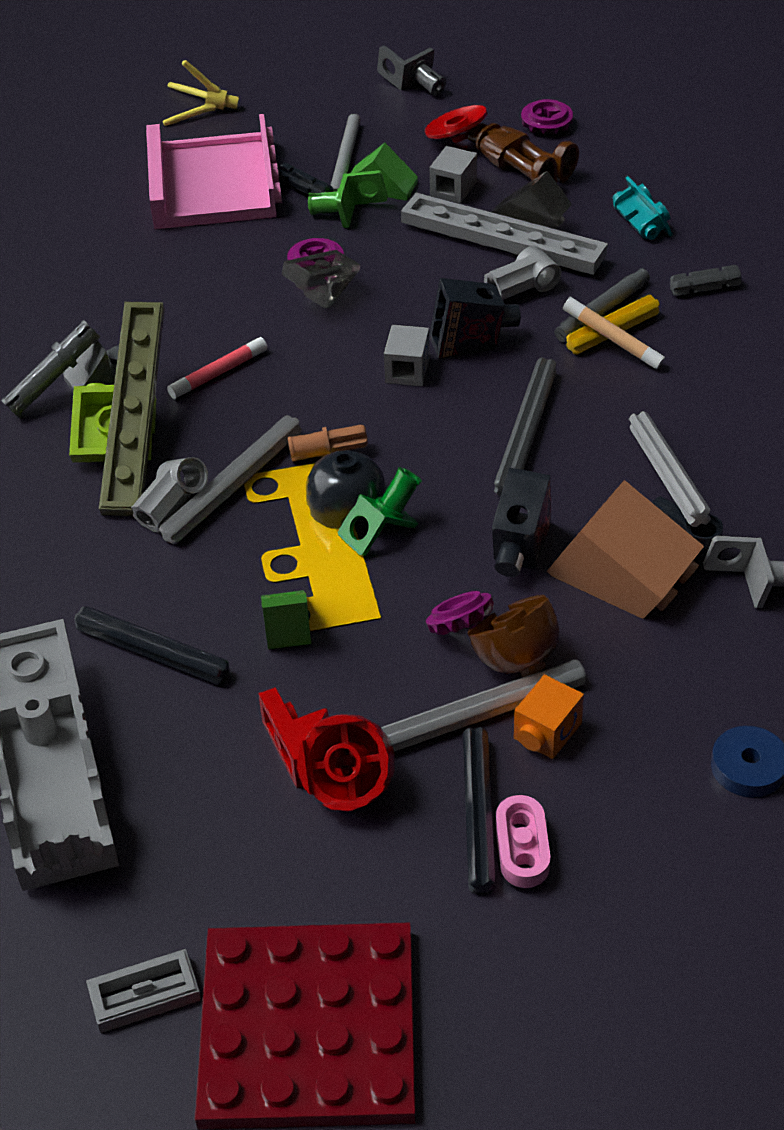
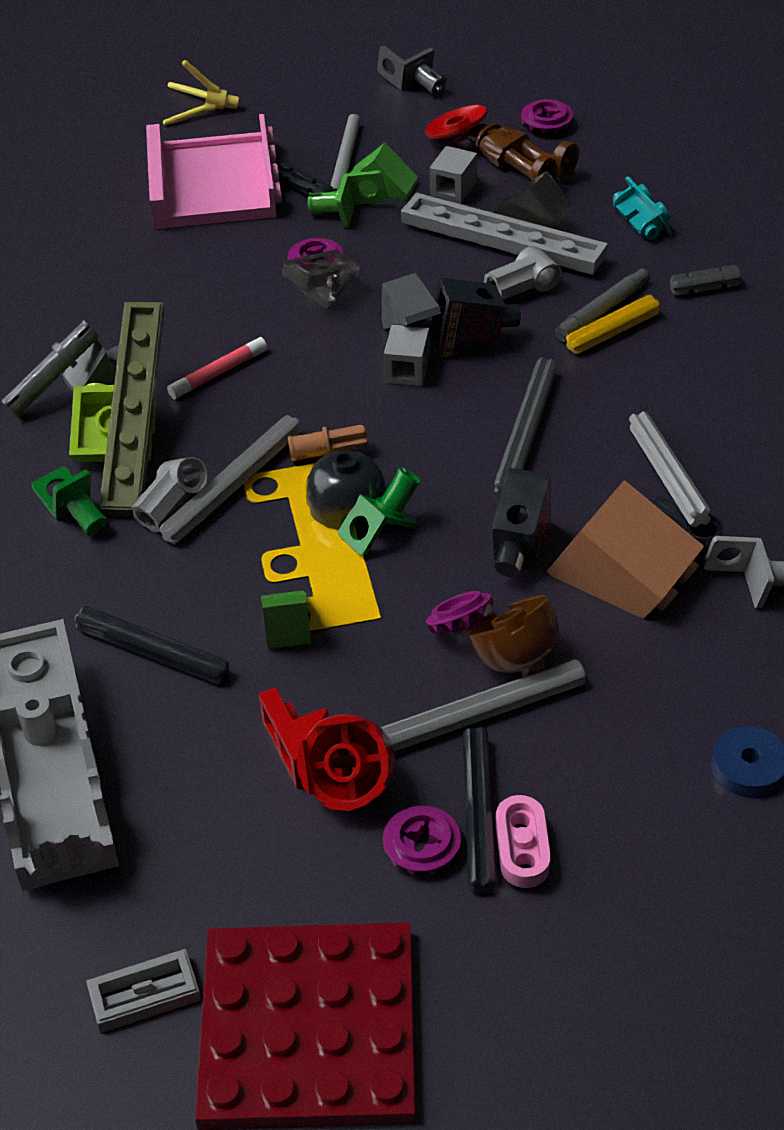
(71, 497): none -> green bracket
(406, 301): none -> dark grey slope
(409, 826): none -> magenta gear
(548, 716): orange brick -> none
(613, 333): light nougat bar -> none

